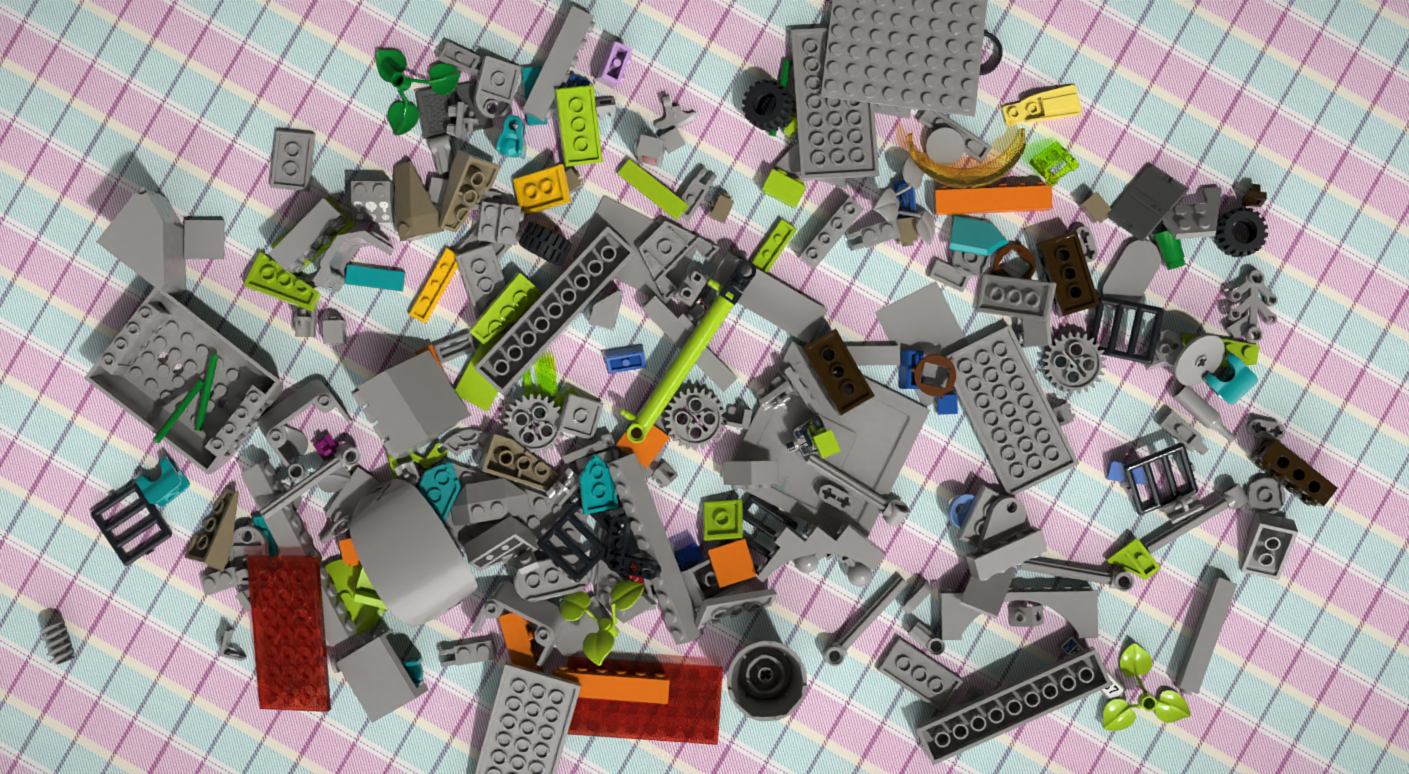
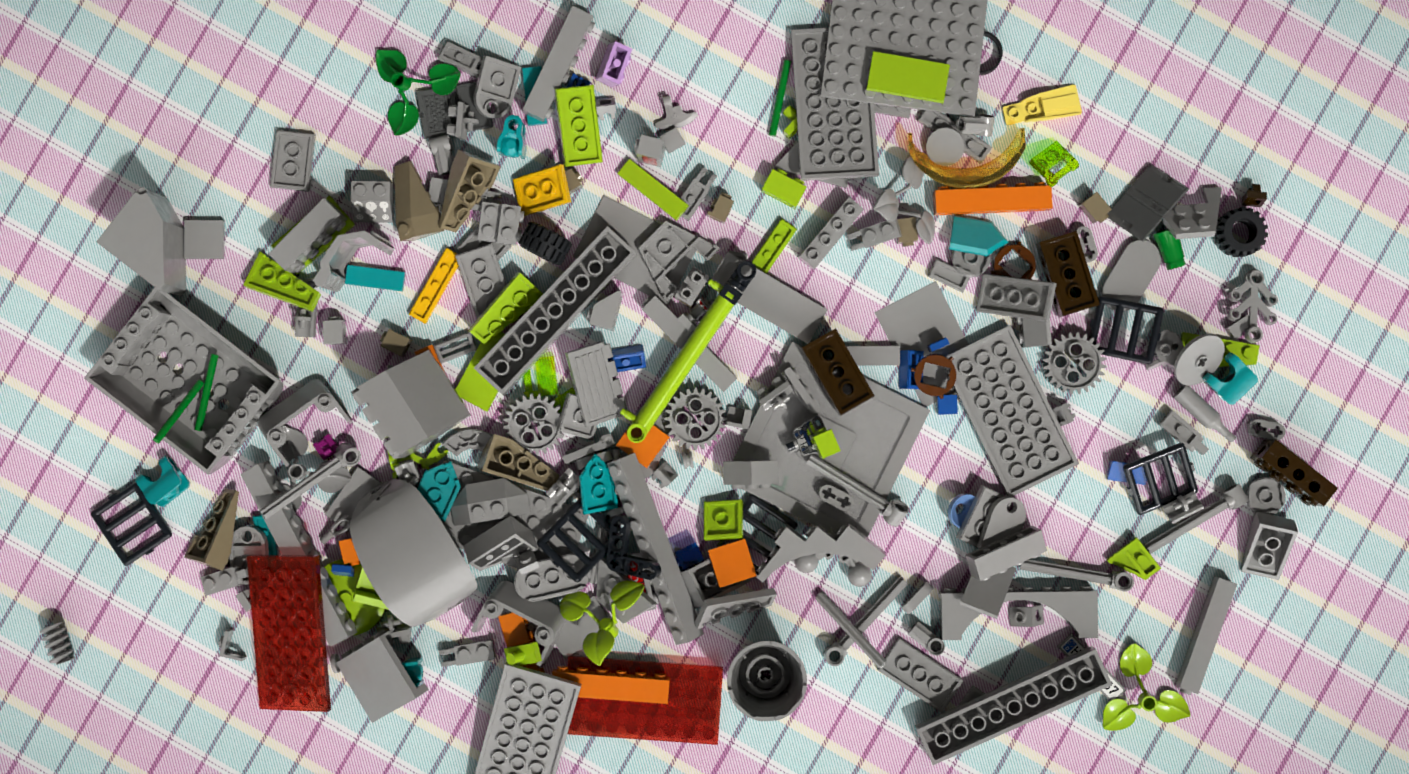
(343, 570): none -> blue tile
(395, 342): none -> dark tan brick
(399, 628): none -> light grey hips
(523, 654): none -> lime tile
(594, 383): none -> light grey hinge
(687, 460): none -> light grey bush
(758, 95): black tyre -> none
(851, 630): none -> light grey axle
(905, 199): blue tile -> none
(908, 77): none -> lime tile
(938, 344): none -> blue tile
(979, 125): none -> light grey piece

